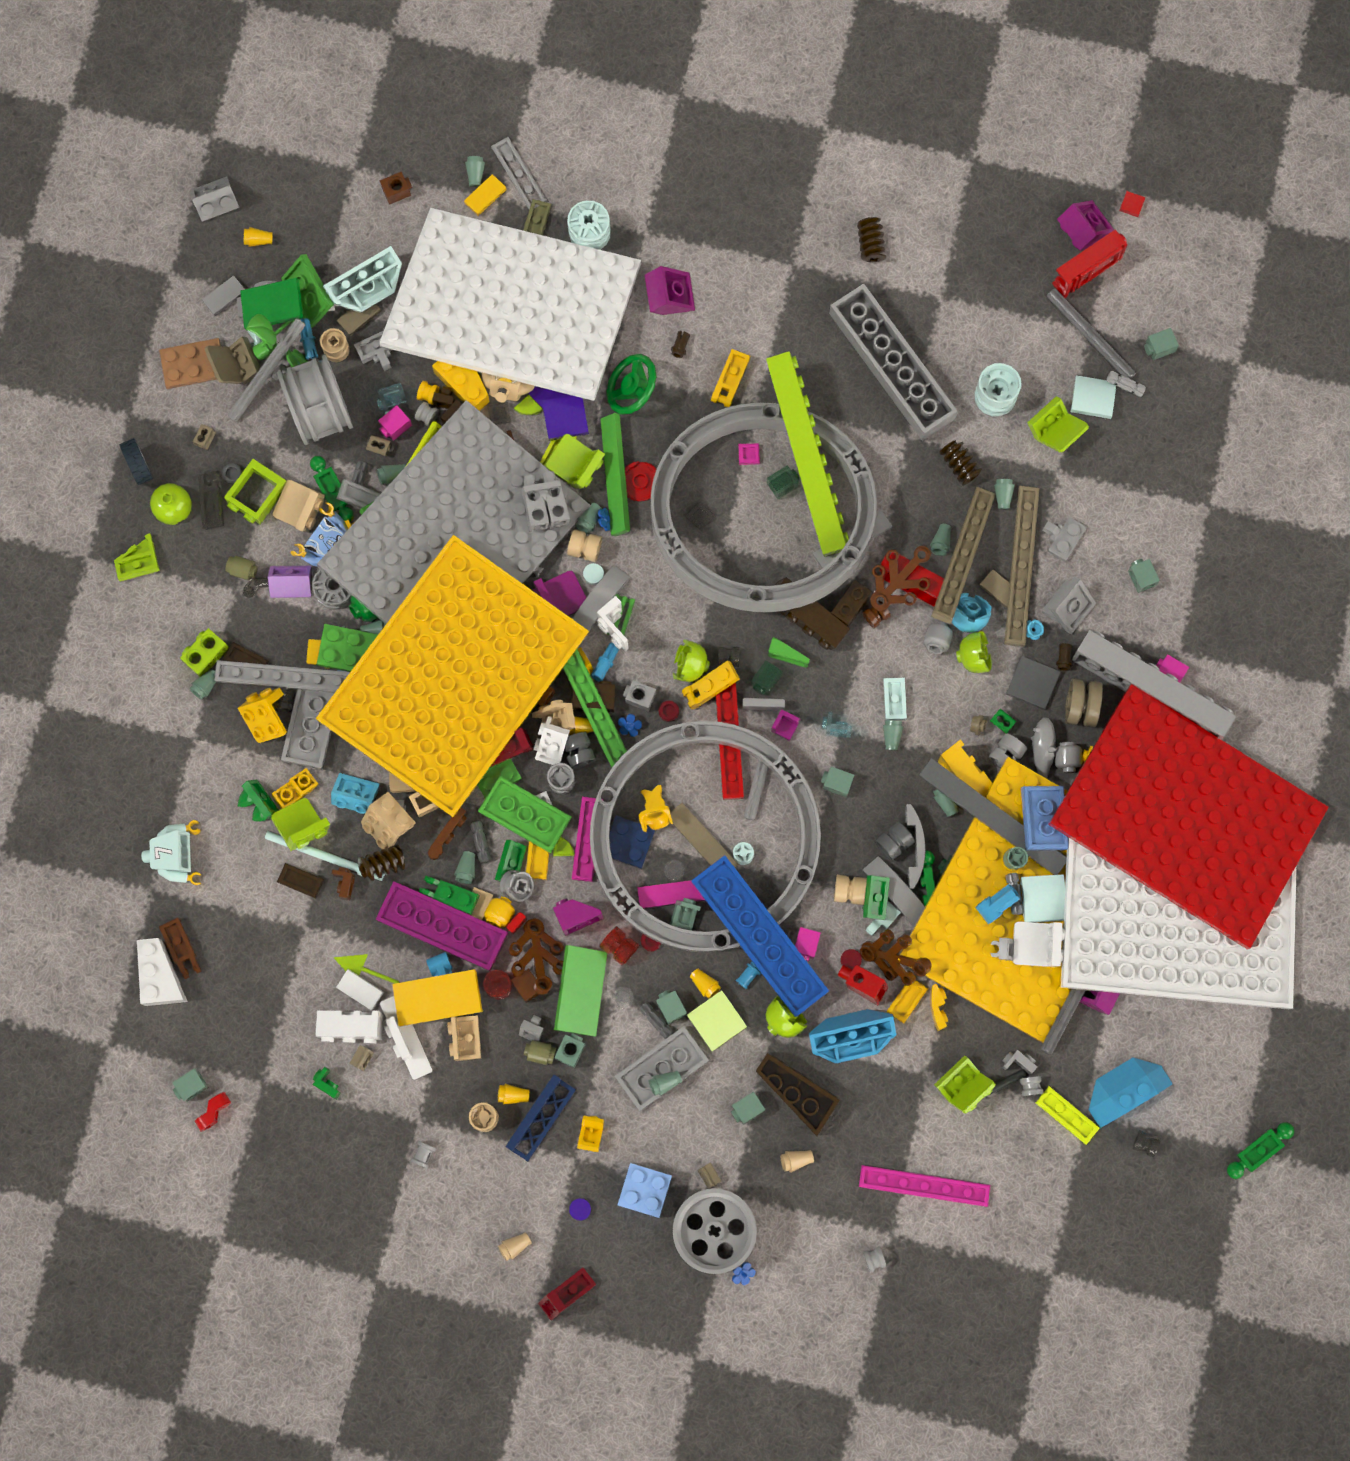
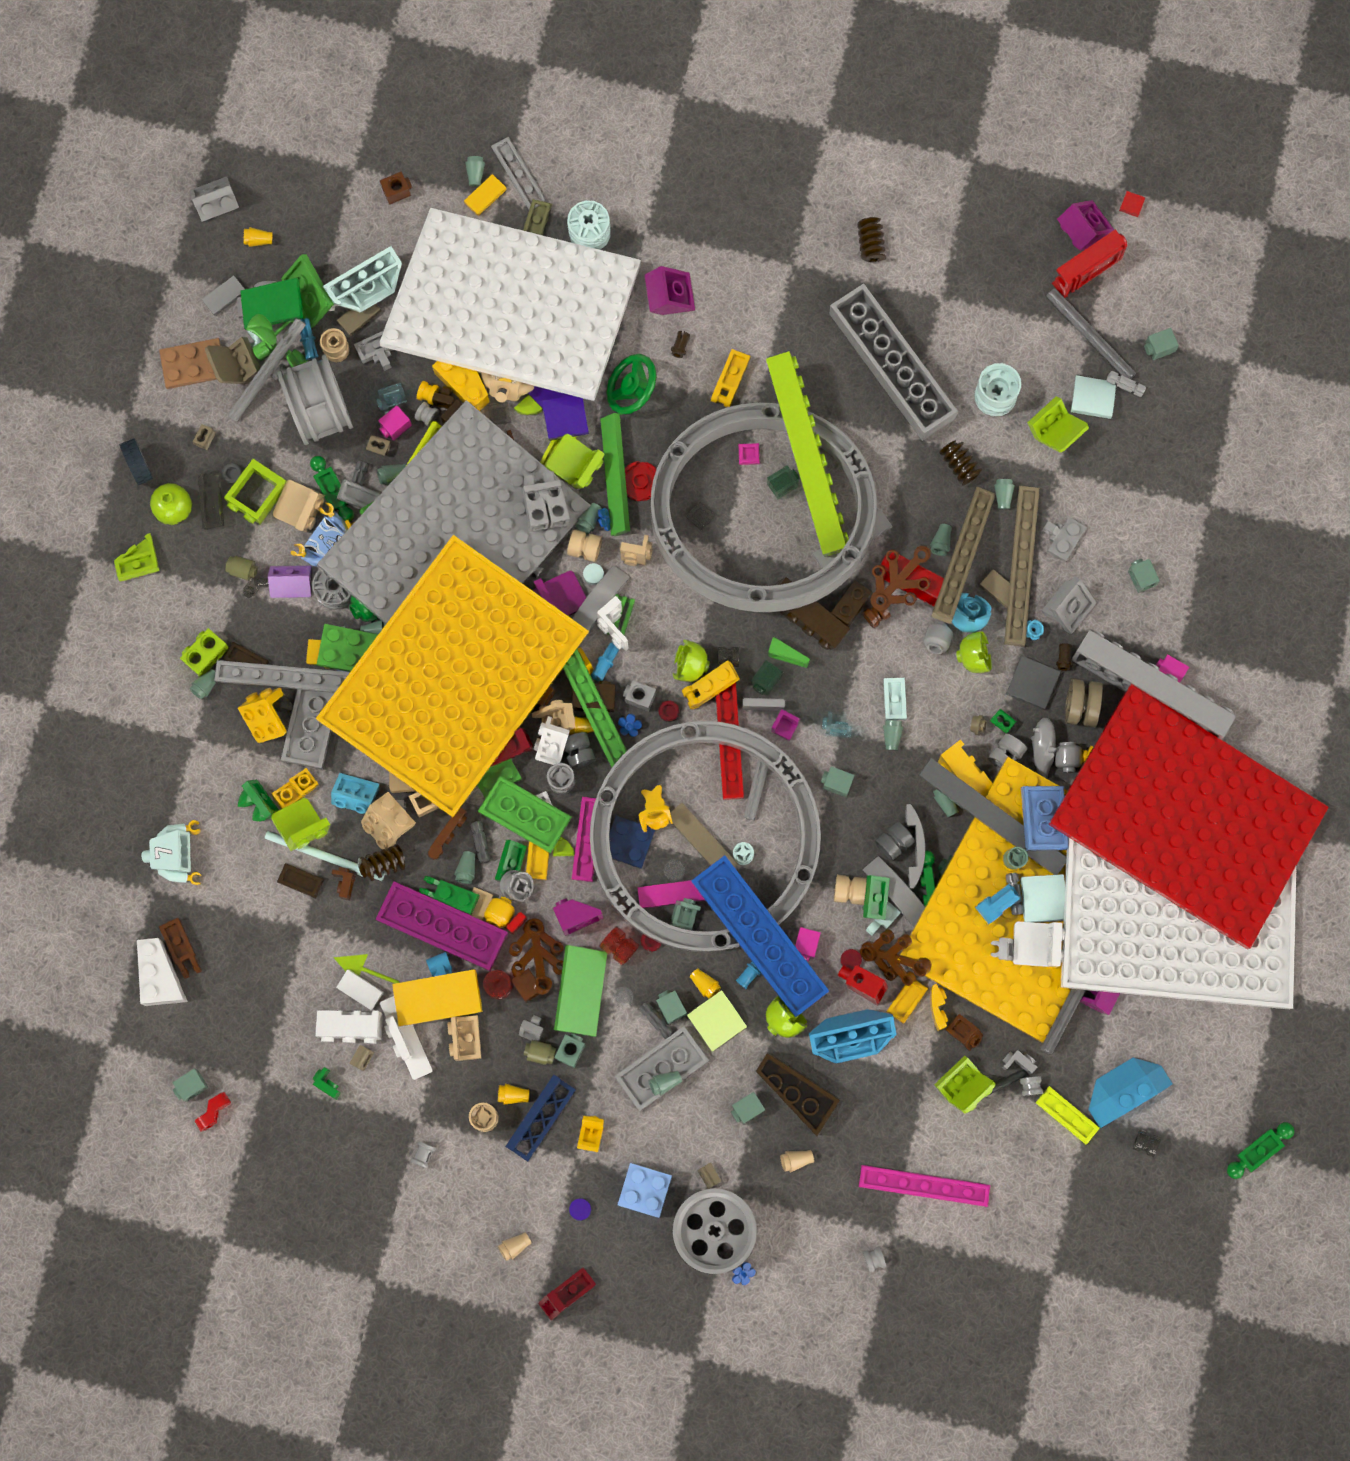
(636, 554): none -> tan bracket
(965, 1032): none -> reddish brown bracket

